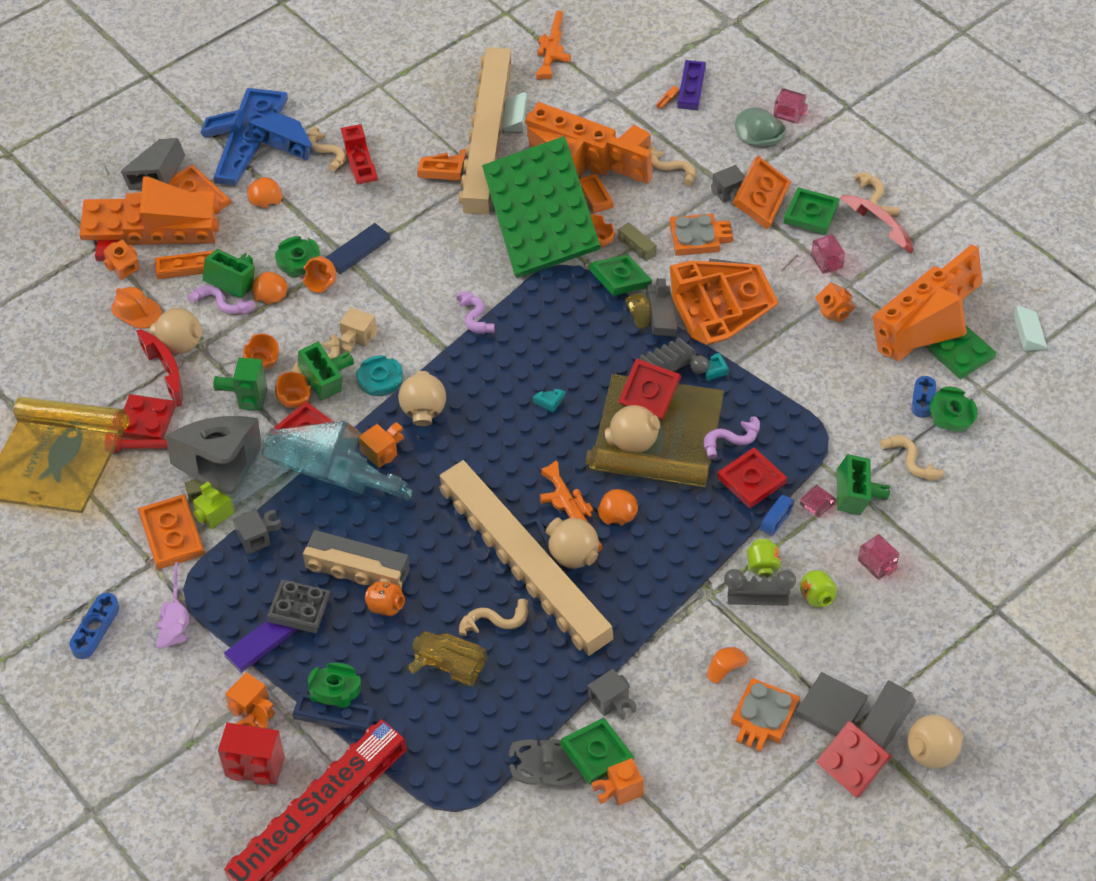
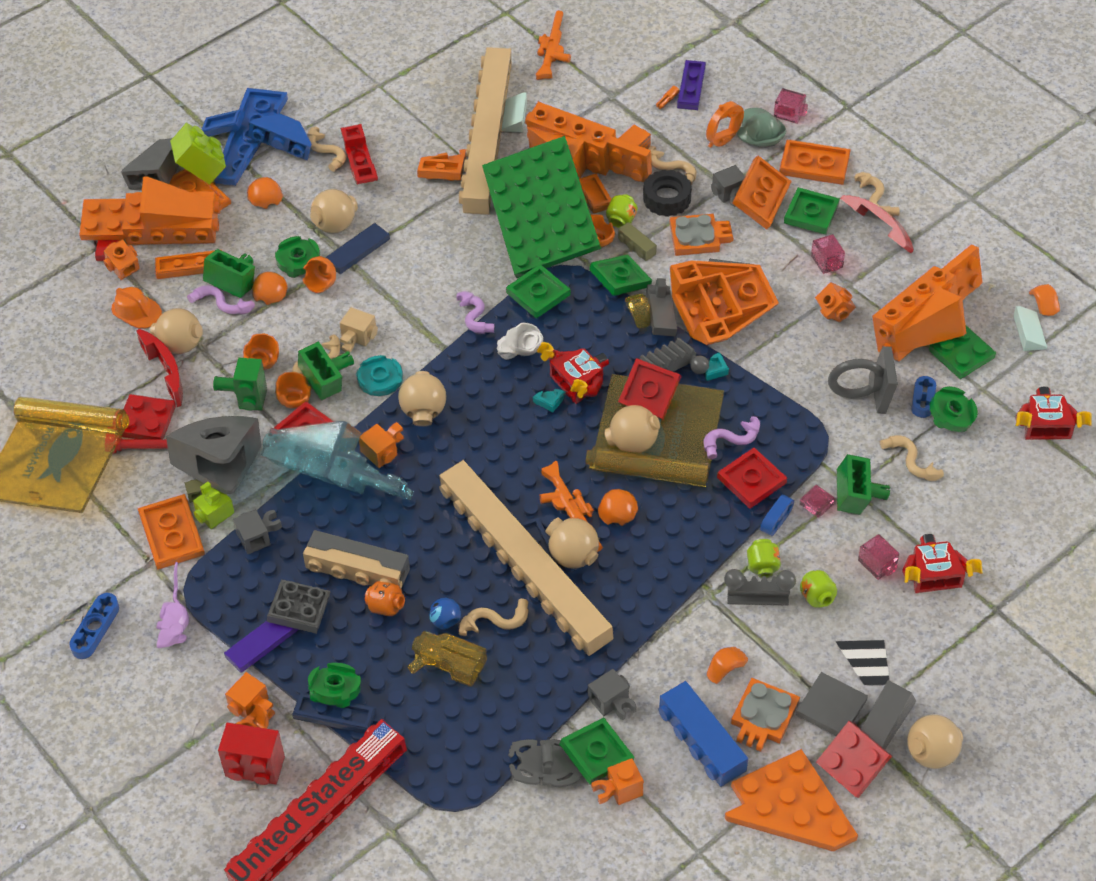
(198, 153): none -> lime brick
(333, 210): none -> tan brick
(444, 613): none -> blue piece
(520, 340): none -> white hair
(538, 291): none -> green plate
(575, 370): none -> red torso
(621, 210): none -> lime head
(662, 205): none -> black tyre
(703, 734): none -> blue brick
(728, 109): none -> orange piece
(791, 803): none -> orange wing
(815, 162): none -> orange tile
(867, 660): none -> sticker
(881, 379): none -> dark grey tile
(938, 566): none -> red torso
(1046, 299): none -> orange hair
(1050, 416): none -> red torso

